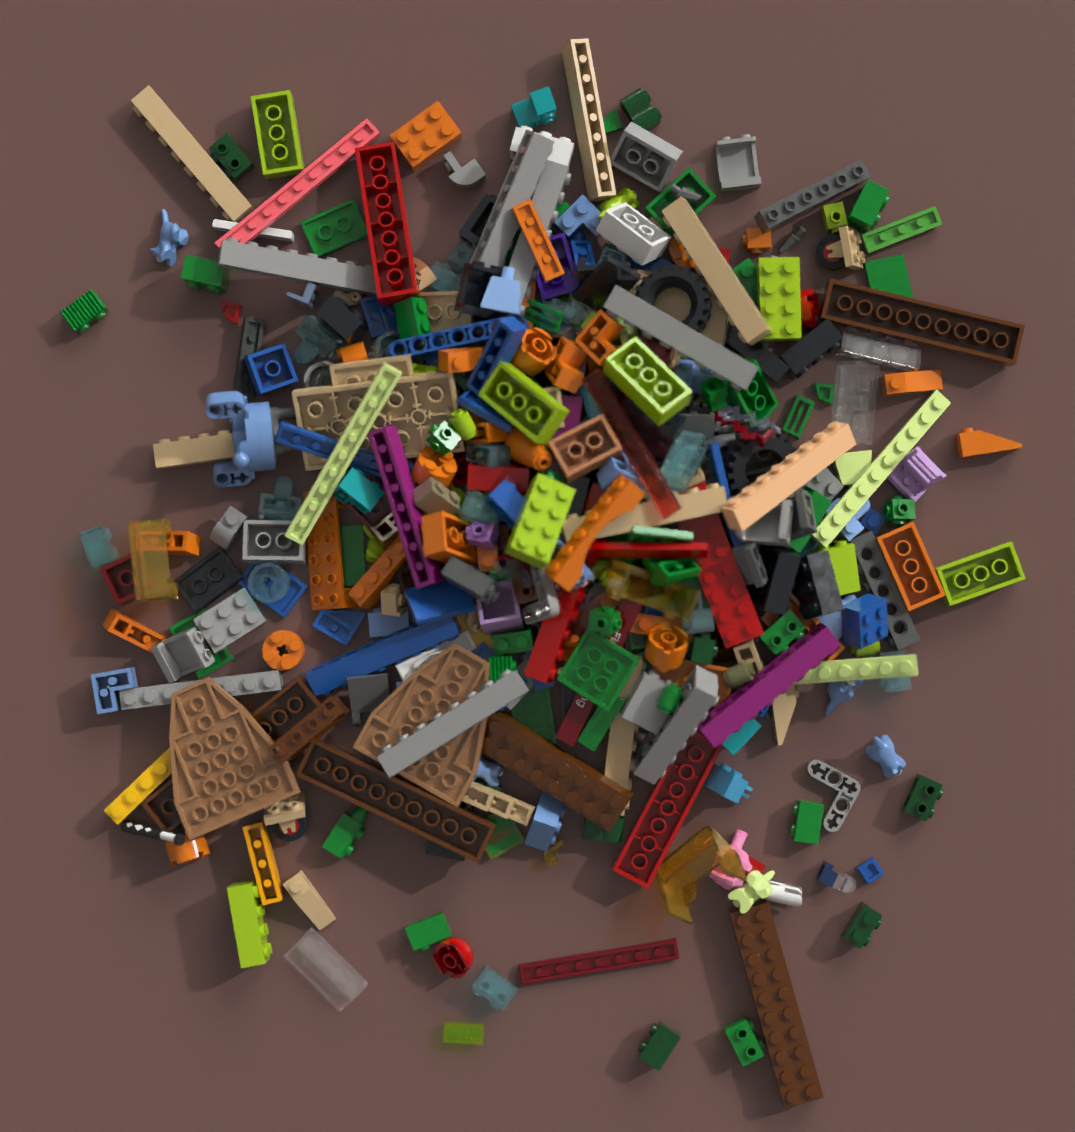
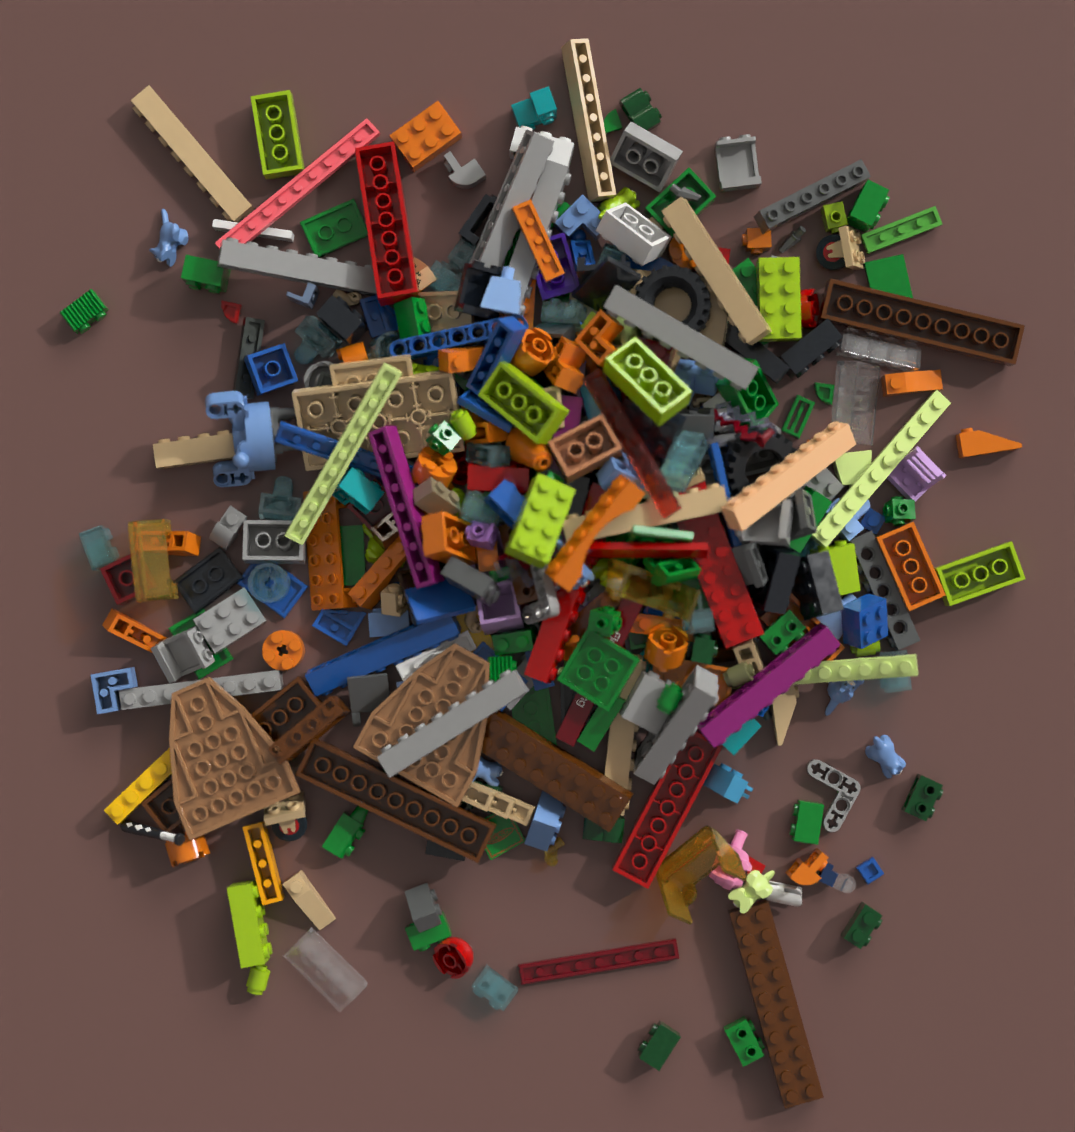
(231, 157): dark green brick -> none
(257, 979): none -> lime brick
(423, 907): none -> dark grey brick
(463, 1032): clear neon green plate -> none
(530, 310): green tile -> none
(714, 393): green brick -> none
(805, 872): none -> orange brick

